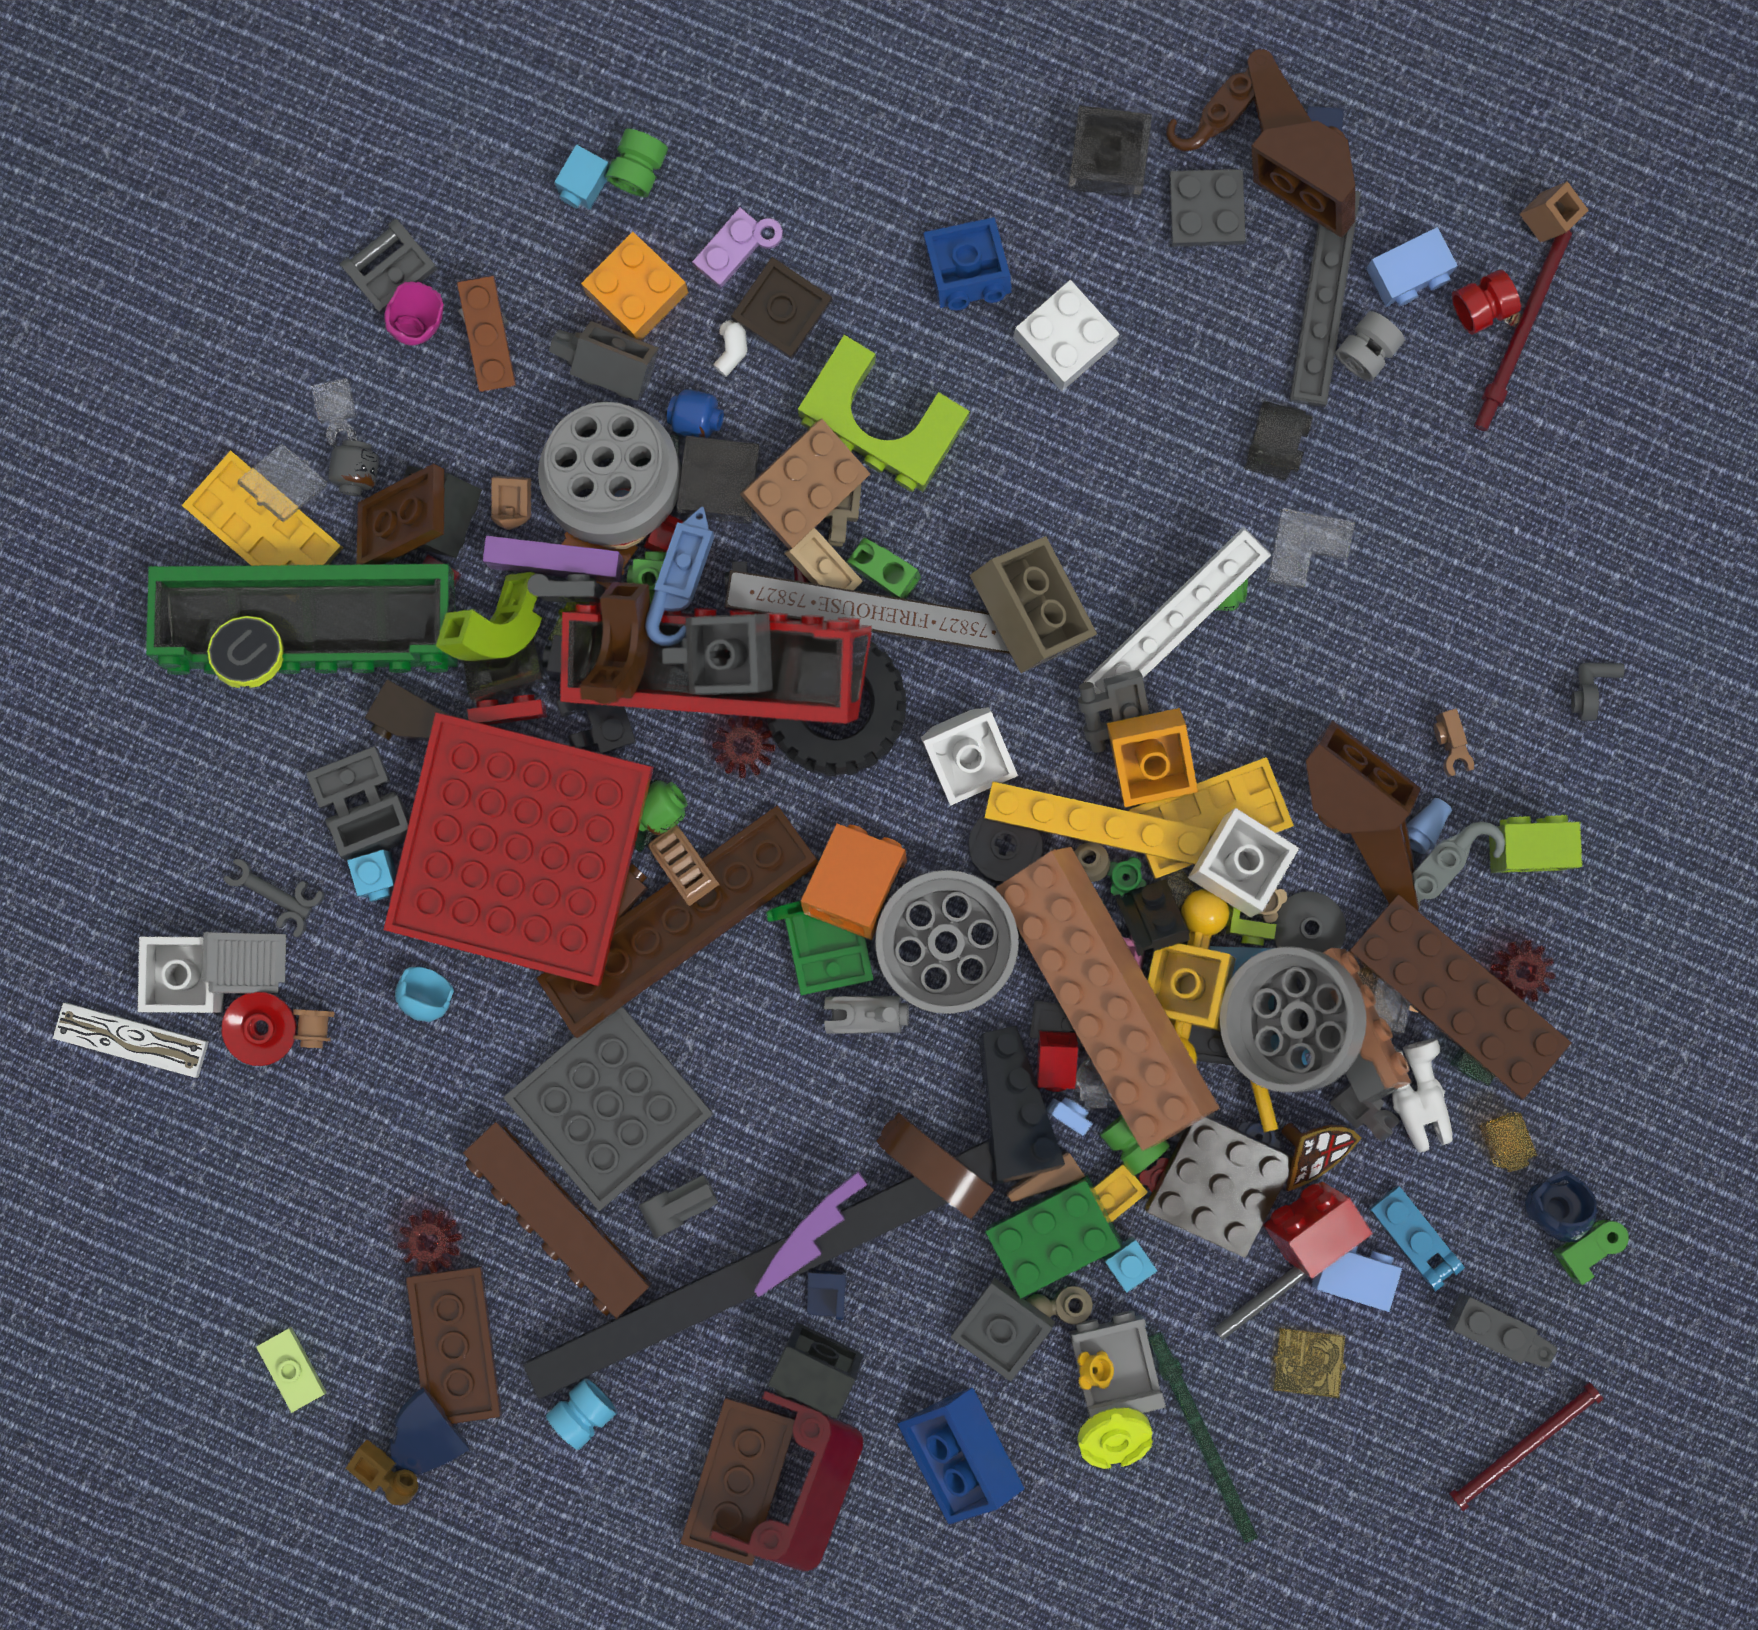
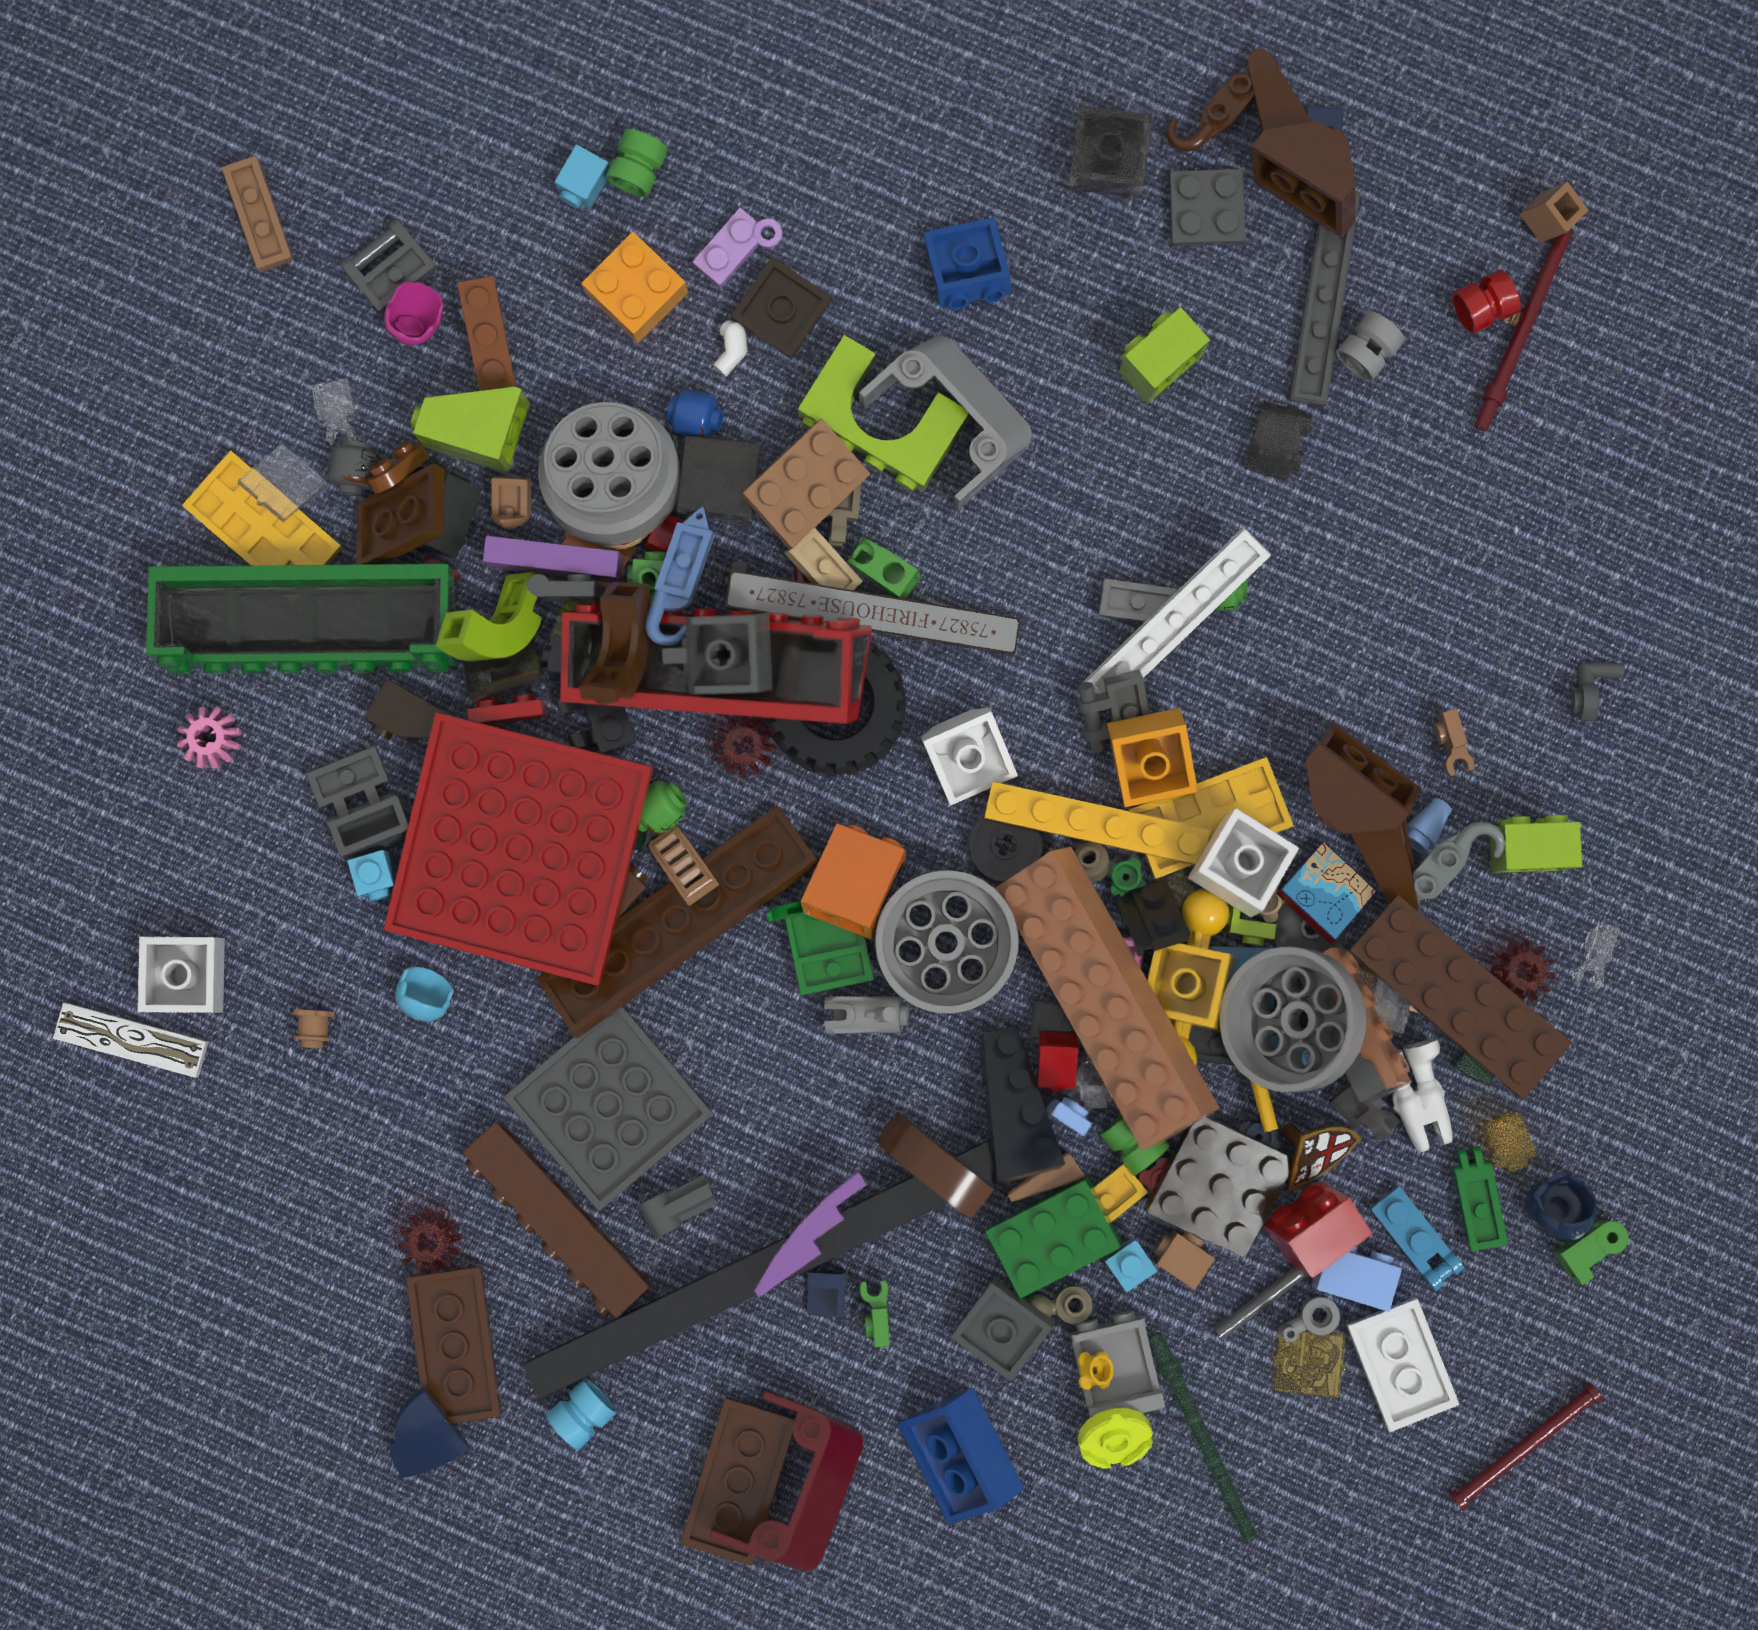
(206, 724): none -> bright pink gear
(241, 1031): red dish -> none
(243, 962): light grey window -> none
(245, 652): black tile -> none
(257, 213): none -> medium nougat plate
(291, 1369): yellowish green plate -> none
(298, 908): dark grey bar -> none
(374, 1470): pearl gold plate -> none
(390, 472): none -> dark orange plate
(474, 425): none -> lime slope
(607, 359): dark grey hinge -> none
(816, 1371): pearl dark grey slope -> none
(877, 1323): none -> bright green plate
(1003, 429): none -> light grey windscreen
(1033, 604): dark tan brick -> none
(1066, 335): white brick -> none
(1131, 600): none -> flat silver plate
(1163, 355): none -> lime brick
(1183, 1257): none -> medium nougat brick
(1304, 534): clear plate -> none
(1305, 1321): none -> light grey plate
(1326, 892): none -> tile
(1402, 1364): none -> white plate
(1411, 268): light blue brick -> none
(1479, 1201): none -> green hinge
(1499, 1332): dark grey hinge -> none
(1600, 946): none -> clear plate

